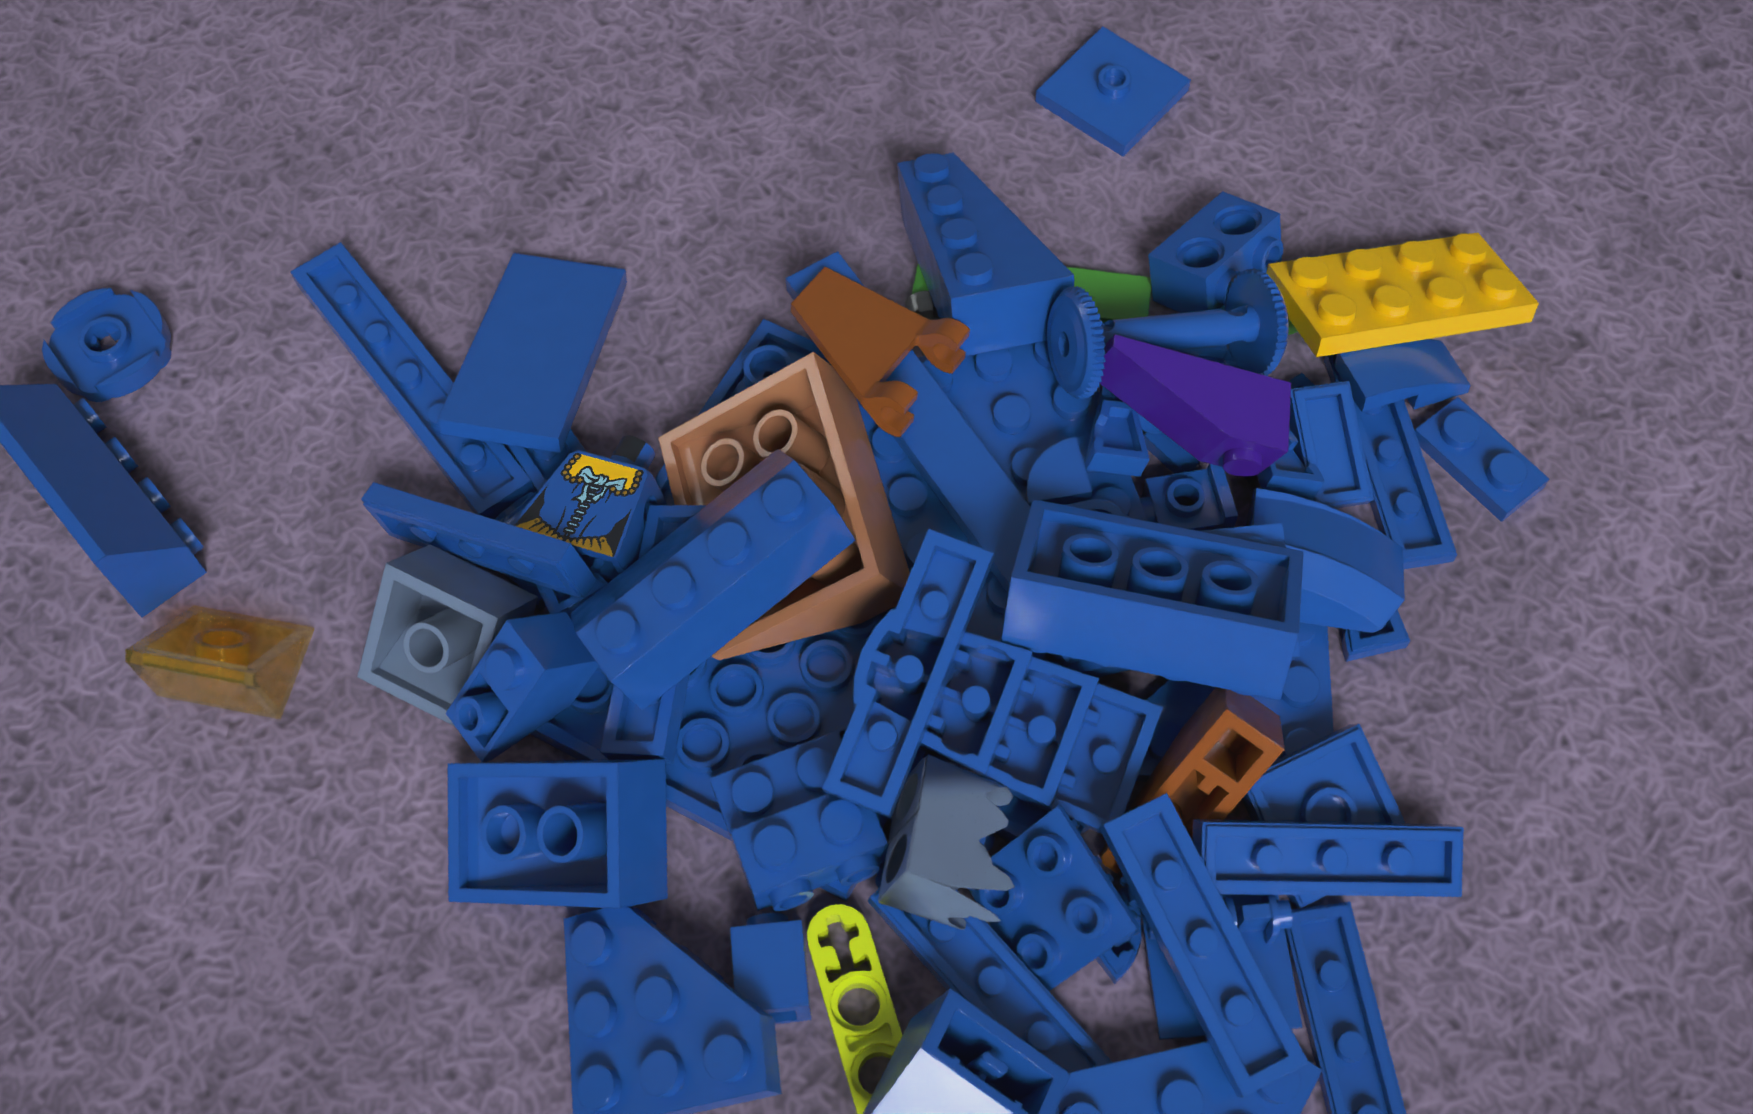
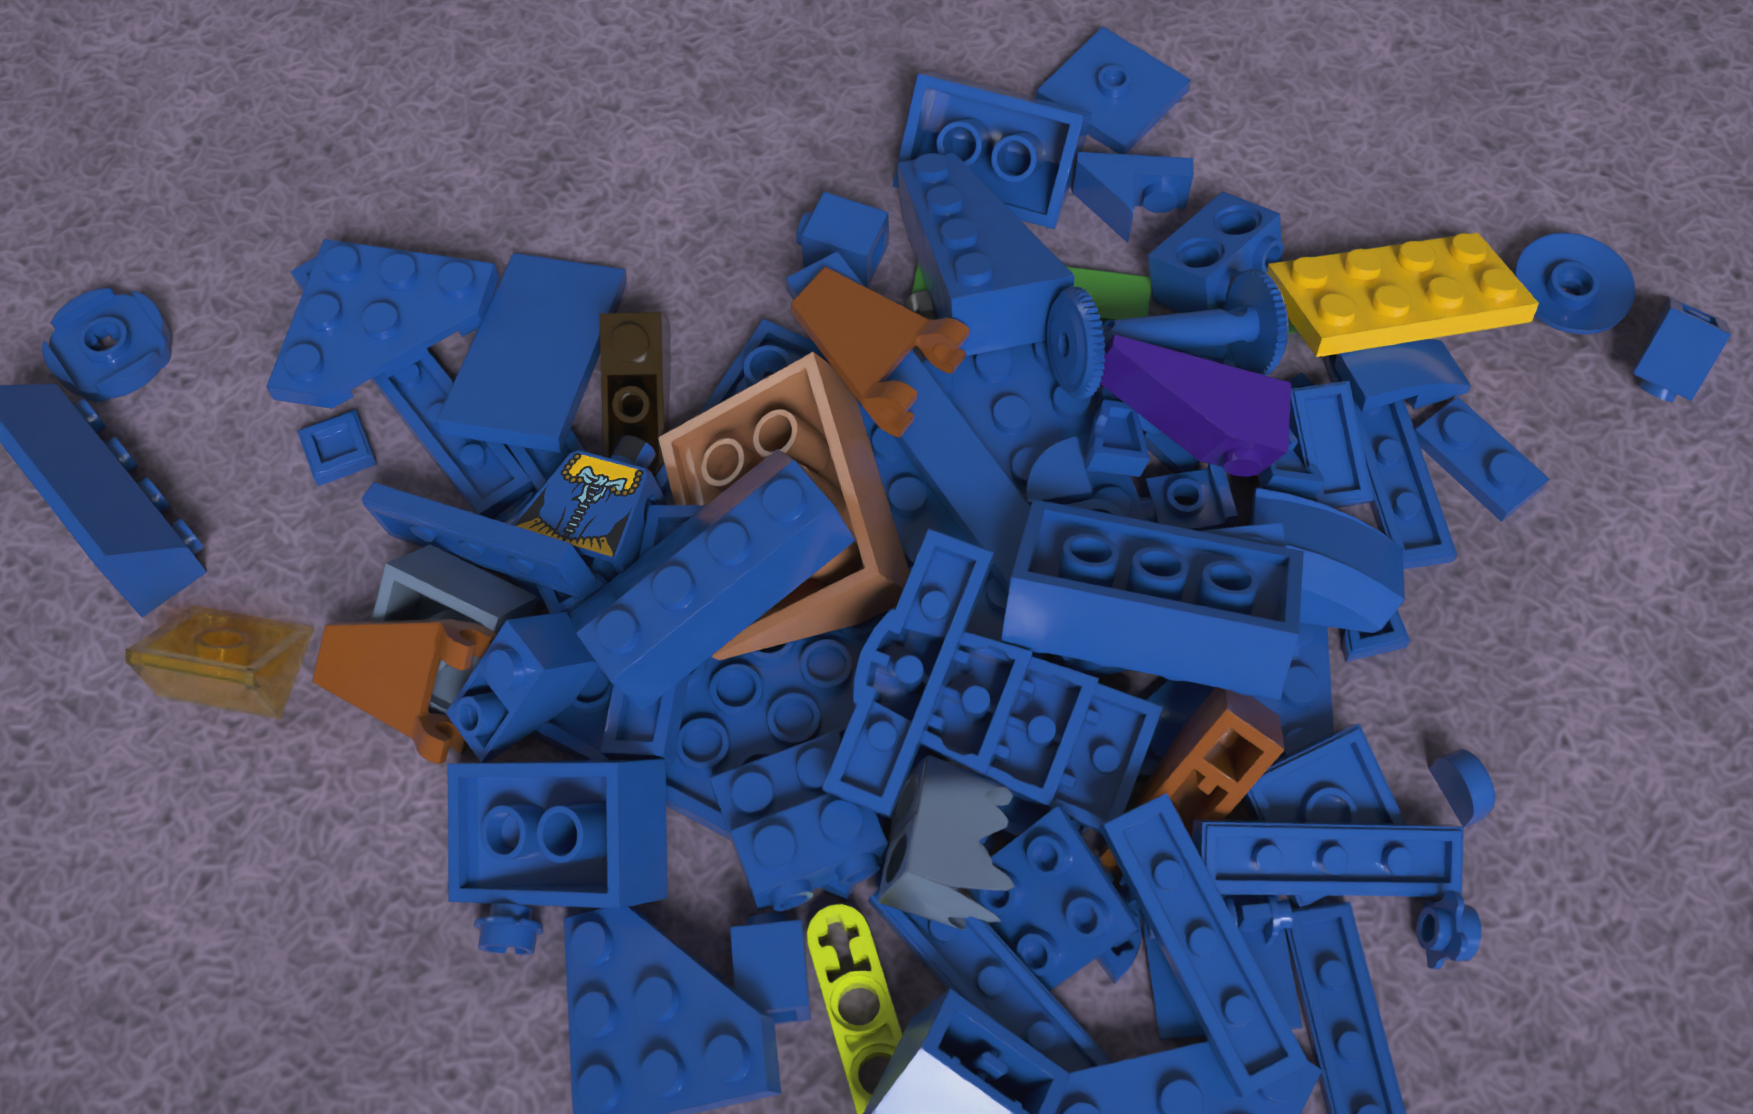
(336, 447): none -> blue tile
(374, 315): none -> blue plate
(393, 670): none -> dark orange flag
(508, 927): none -> blue plate
(635, 379): none -> dark brown slope
(847, 227): none -> blue brick
(1007, 139): none -> blue slope
(1118, 182): none -> blue slope
(1448, 930): none -> blue plate
(1465, 785): none -> blue tile
(1588, 269): none -> blue dish
(1680, 351): none -> blue slope

